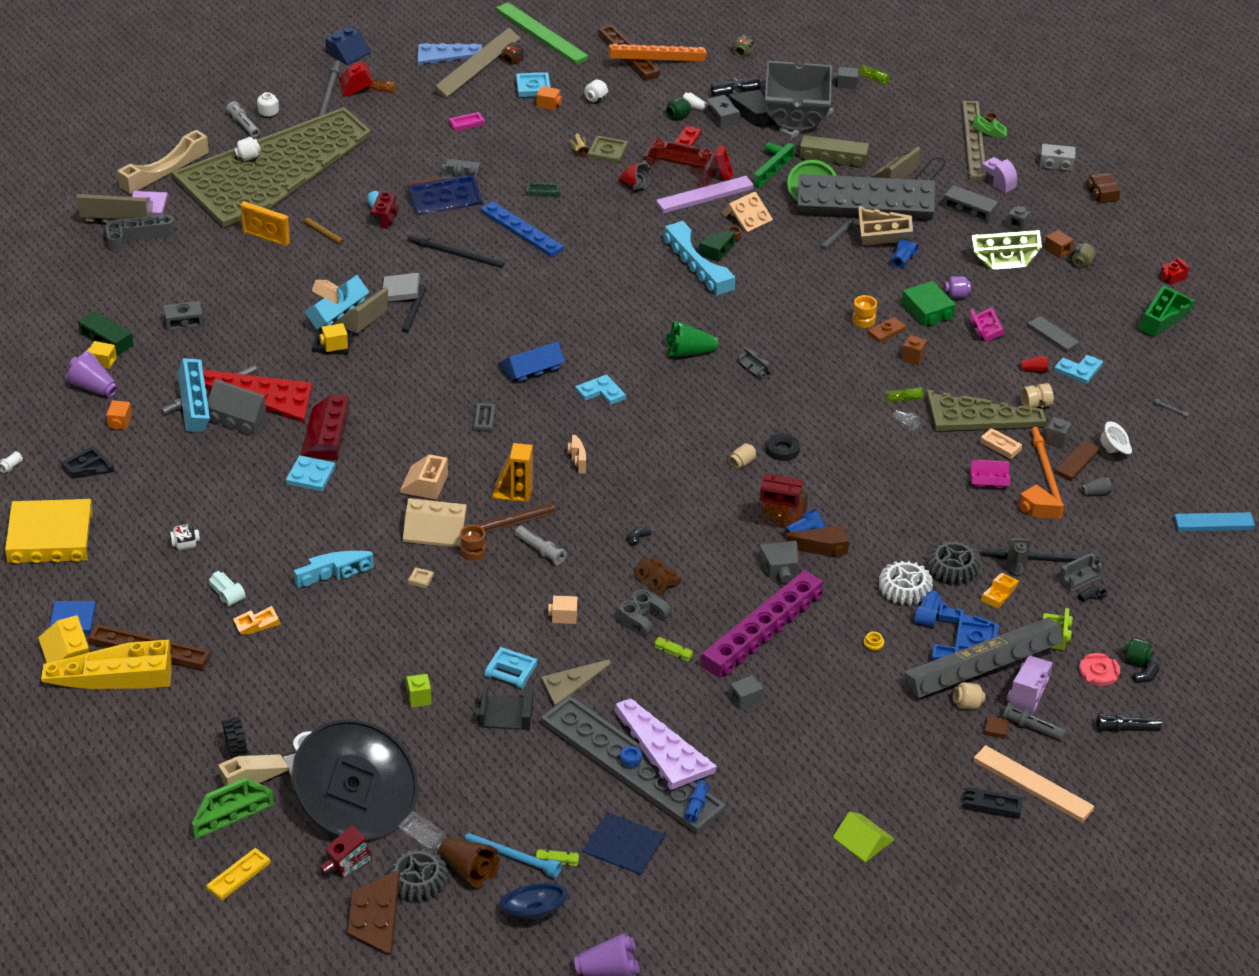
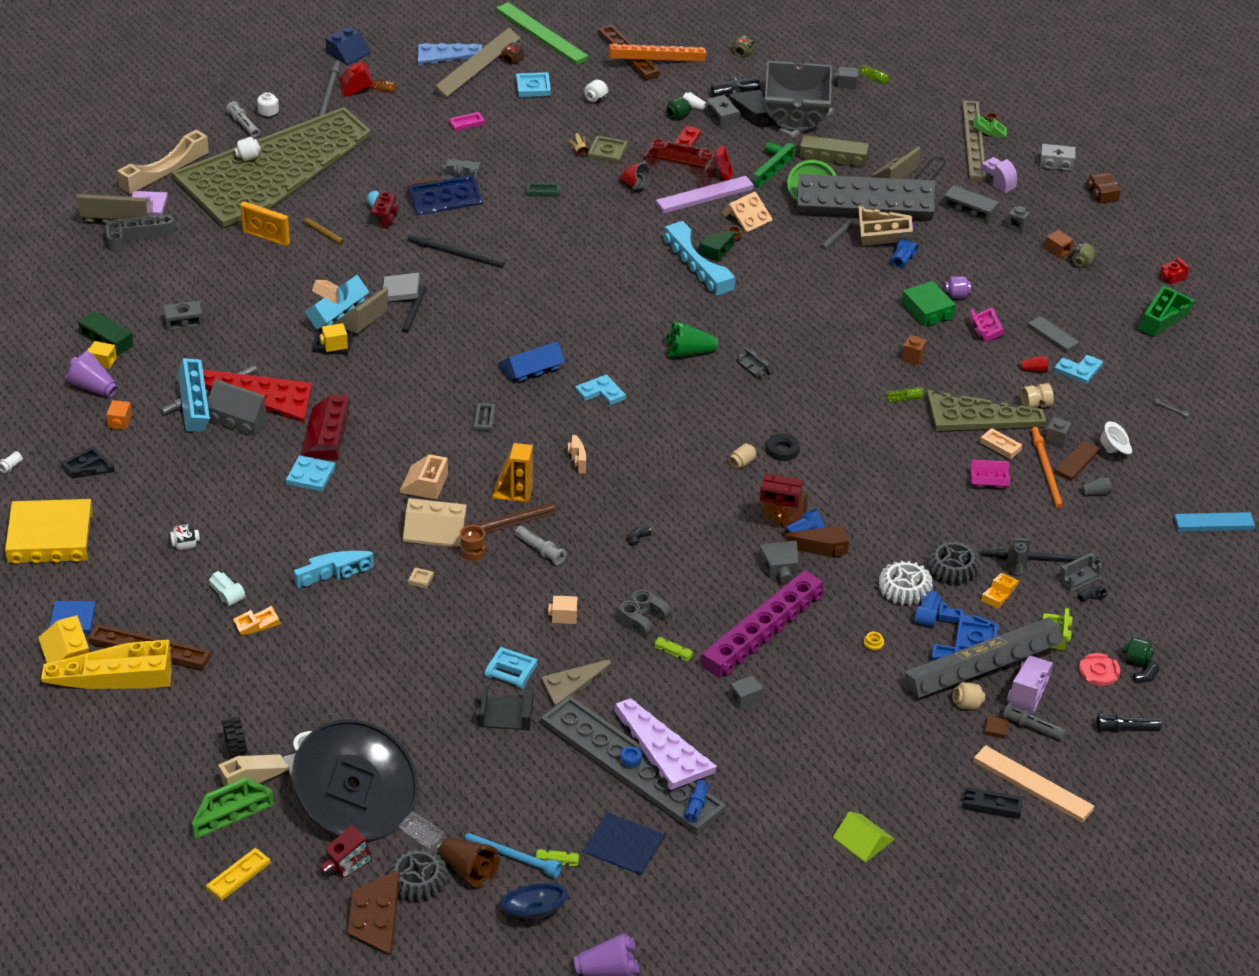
(418, 690): lime slope -> none
(522, 229): blue plate -> none
(548, 98): orange brick -> none
(656, 575): reddish brown bracket -> none
(864, 311): light orange wheel -> none
(886, 330): dark orange plate -> none
(908, 420): clear cone -> none
(1007, 249): yellowish green wedge -> none
(1040, 503): orange slope -> none

